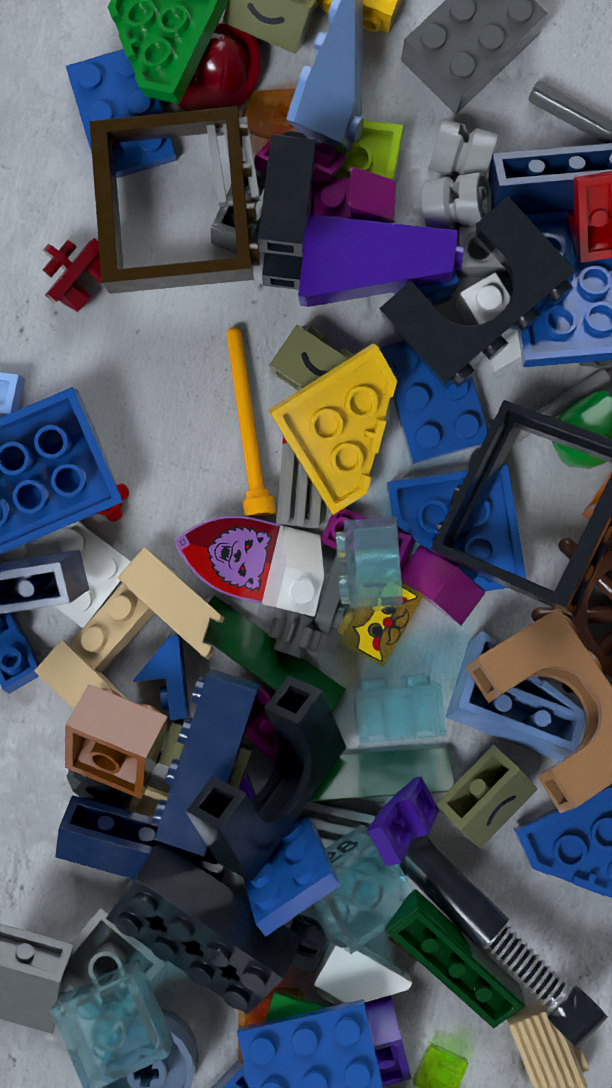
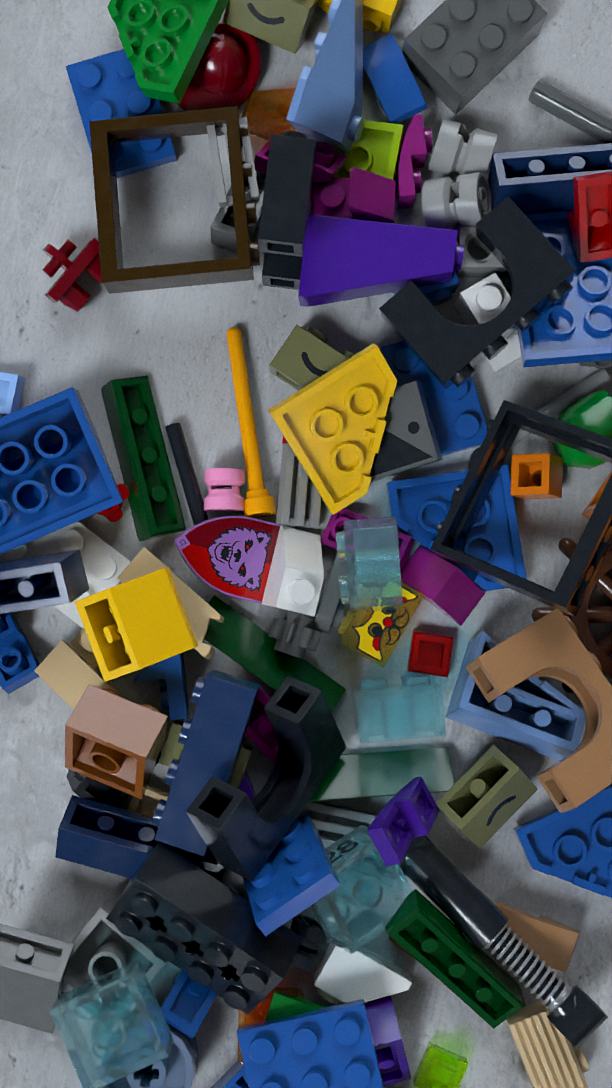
(136, 624): none -> yellow slope
(143, 457): none -> dark green slope
(186, 473): none -> black bar
(187, 1004): none -> blue slope
(224, 499): none -> bright pink wheel
(392, 80): none -> blue slope
(408, 434): none -> dark grey tile
(413, 155): none -> magenta slope
(429, 654): none -> red tile
(526, 473): none -> orange plate
(547, 937): none -> medium nougat slope

